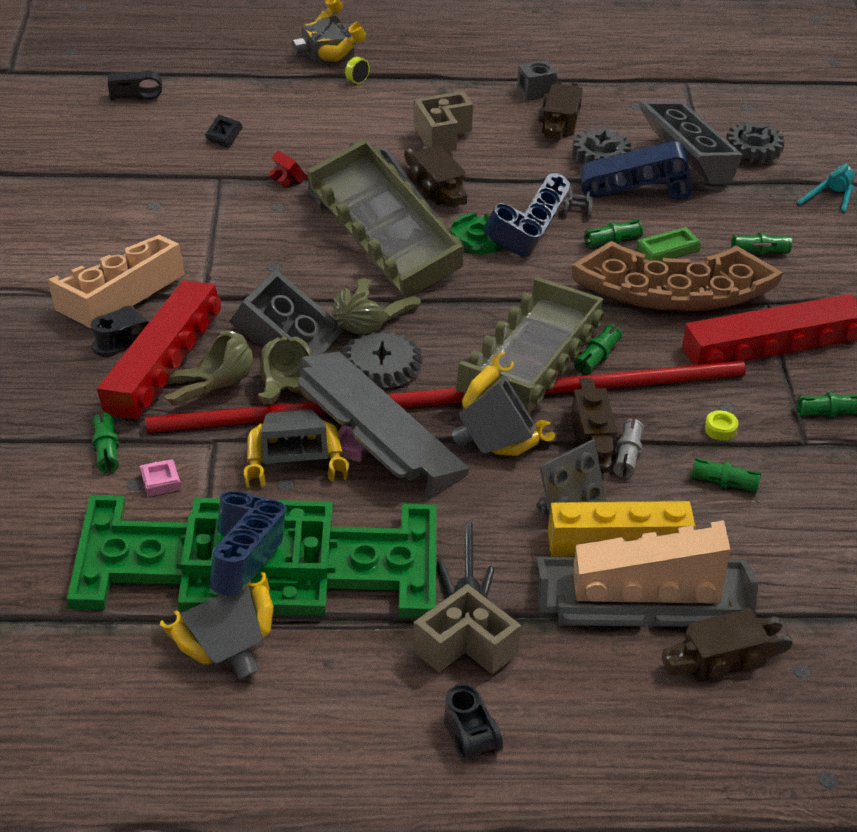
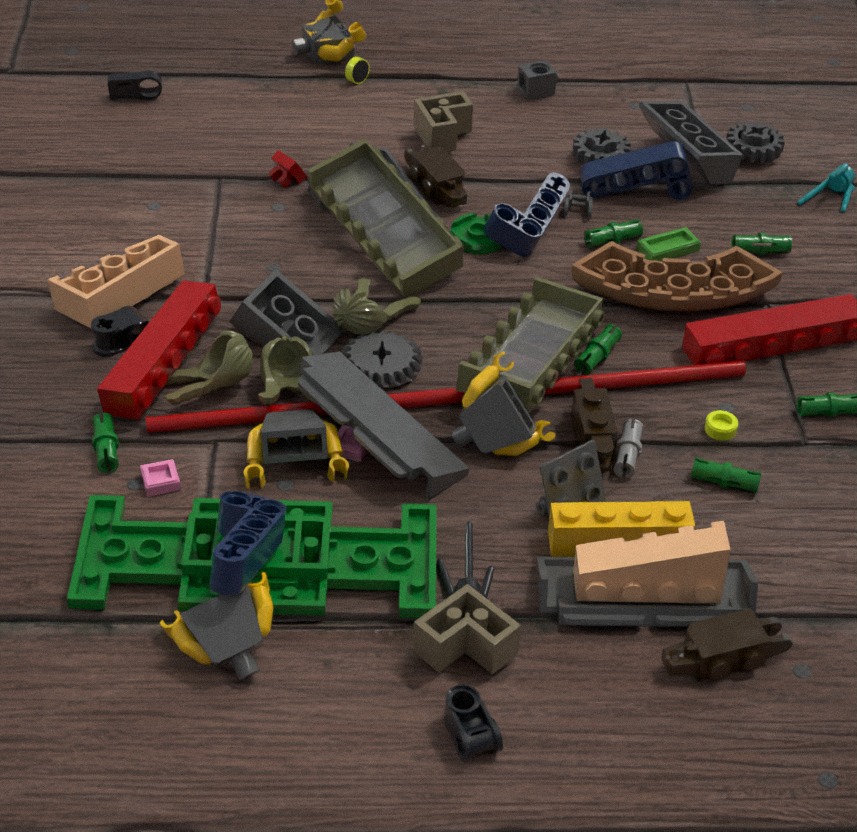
(223, 131): black tile -> none
(560, 110): dark brown hinge -> none

